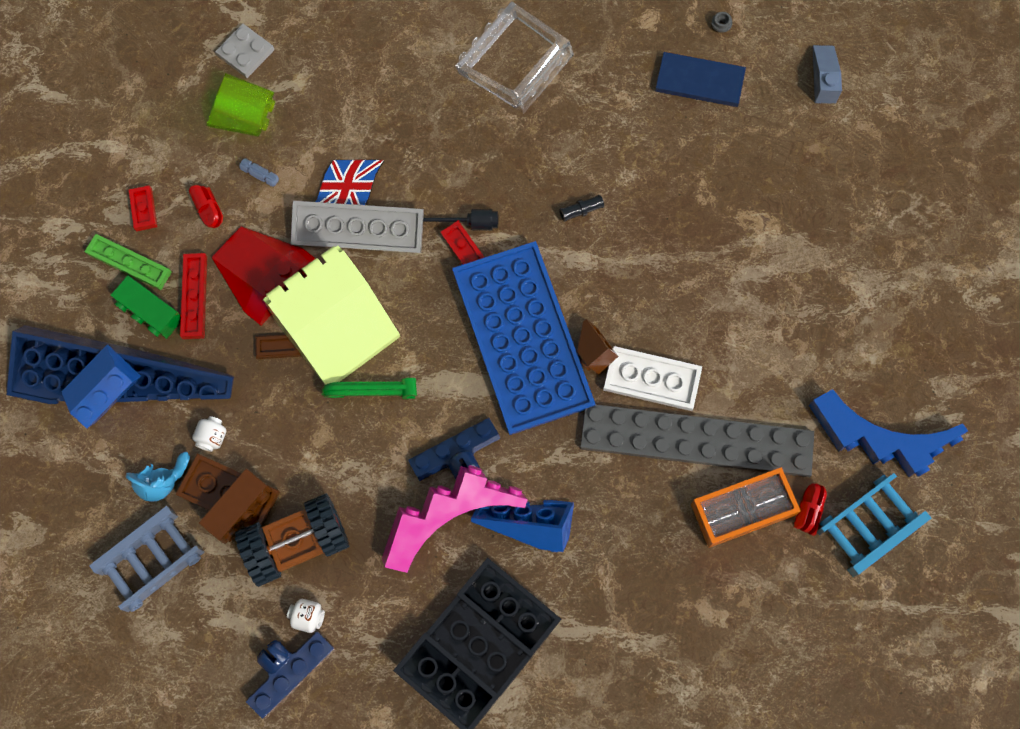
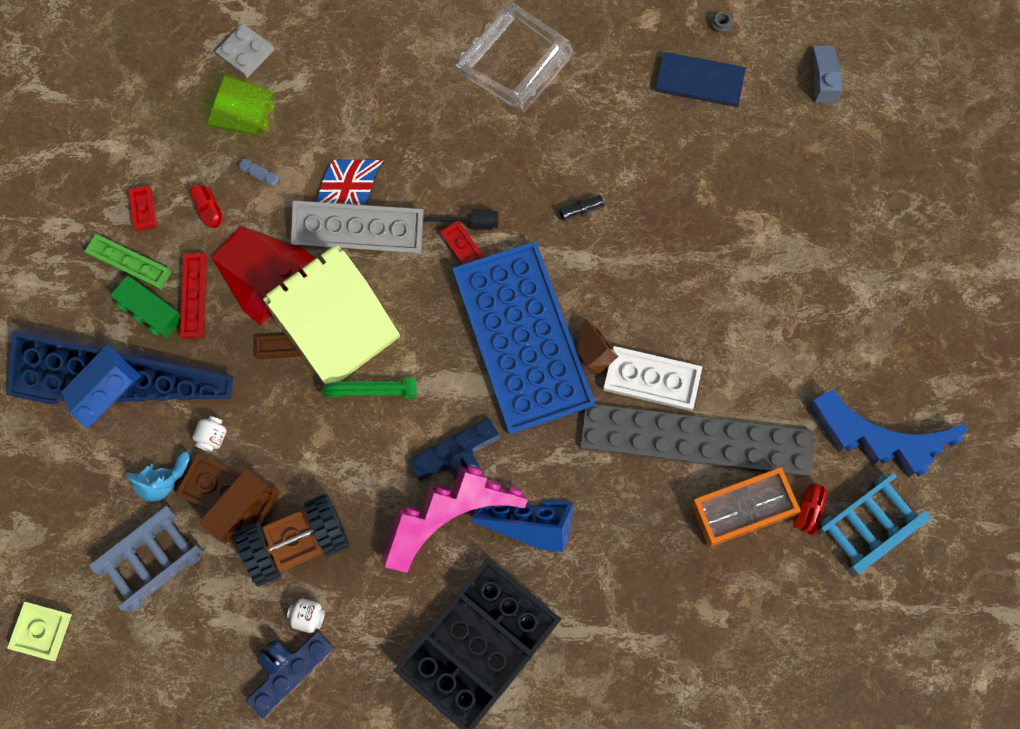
(39, 631): none -> yellowish green plate

